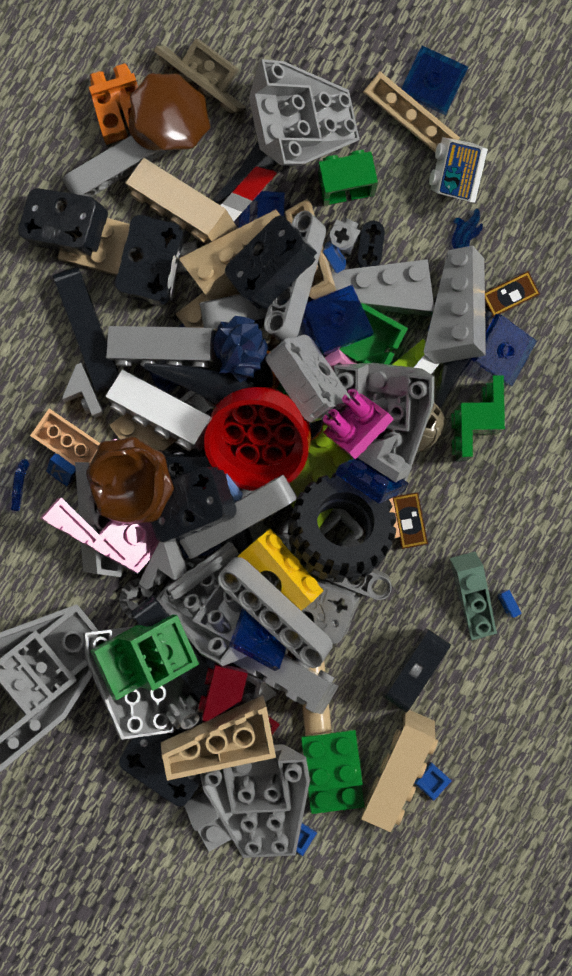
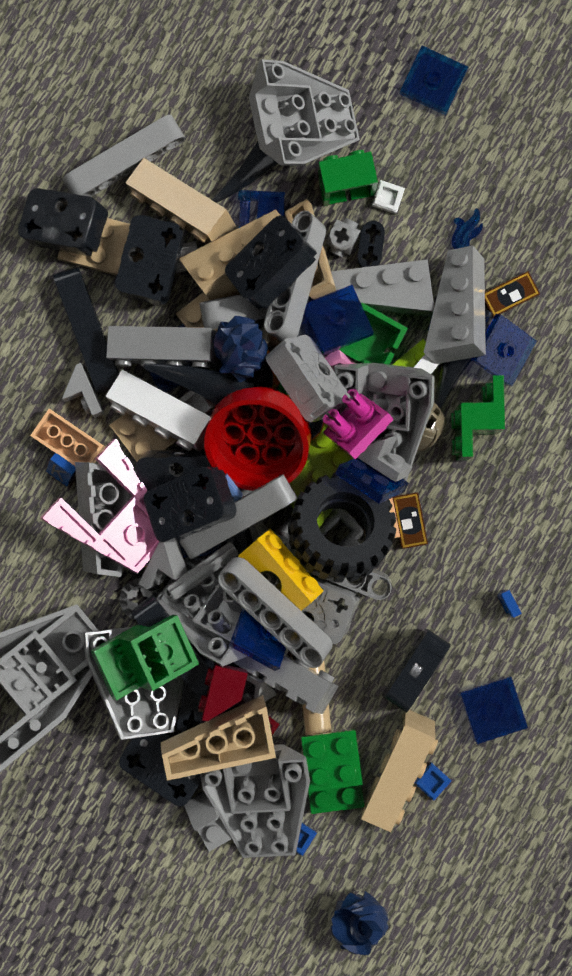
(18, 484): clear blue piece -> none
(111, 98): orange hips -> none
(129, 481): reddish brown piece -> none
(167, 113): reddish brown piece -> none
(172, 277): white sticker -> none
(183, 712): light grey gear -> none
(207, 70): dark tan bracket -> none
(247, 191): red sticker -> none
(334, 257): blue tile -> none
(359, 923): none -> dark blue hair
(388, 197): none -> white tile
(408, 111): tan brick -> none
(458, 169): slope -> none
(473, 594): sand green slope -> none
(493, 710): none -> clear blue plate

